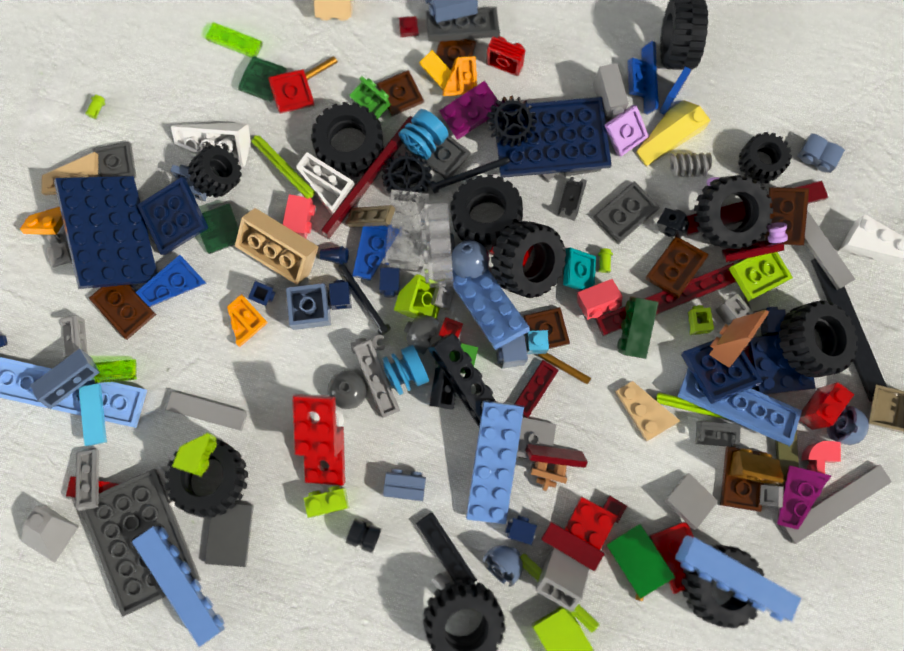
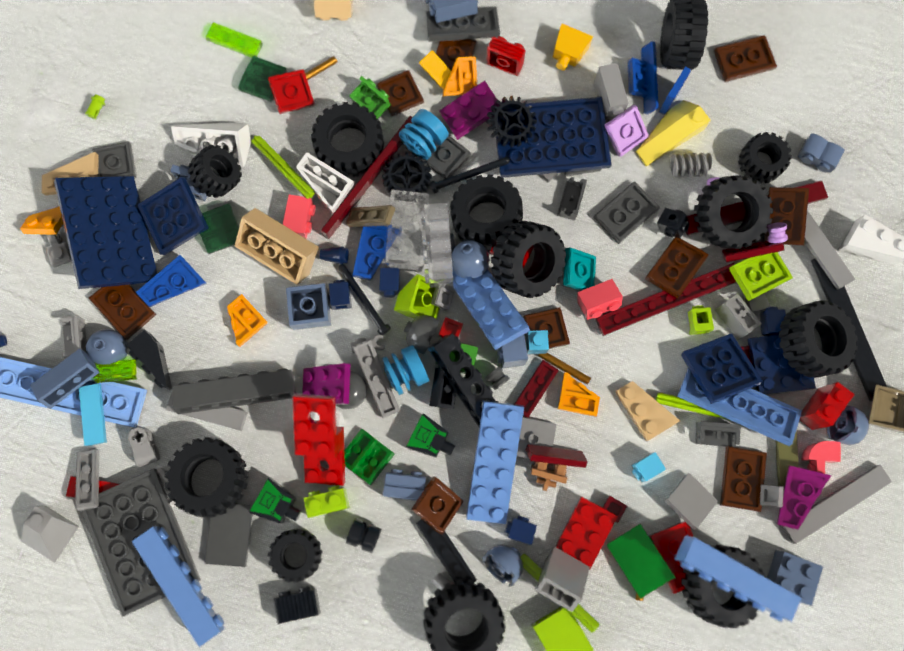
(106, 347): none -> sand blue cylinder
(144, 450): none -> light grey piece
(152, 355): none -> black slope
(195, 454): lime slope -> none
(233, 391): none -> dark grey brick
(262, 292): dark blue brick -> none
(275, 503): none -> torso
(278, 560): none -> black tyre
(297, 605): none -> black brick
(328, 381): none -> magenta plate
(367, 456): none -> green slope
(408, 26): dark red plate -> none
(429, 438): none -> torso
(437, 505): none -> reddish brown tile
(497, 378): none -> dark grey wheel
(570, 46): none -> yellow torso
(572, 546): dark red tile -> none
(577, 398): none -> light orange wing
(605, 260): lime pin -> none
(637, 327): dark green brick -> none
(648, 467): none -> medium azure brick
(736, 337): nougat slope -> none
(745, 58): none -> reddish brown tile
(755, 467): pearl gold slope -> none
(795, 575): none -> sand blue brick

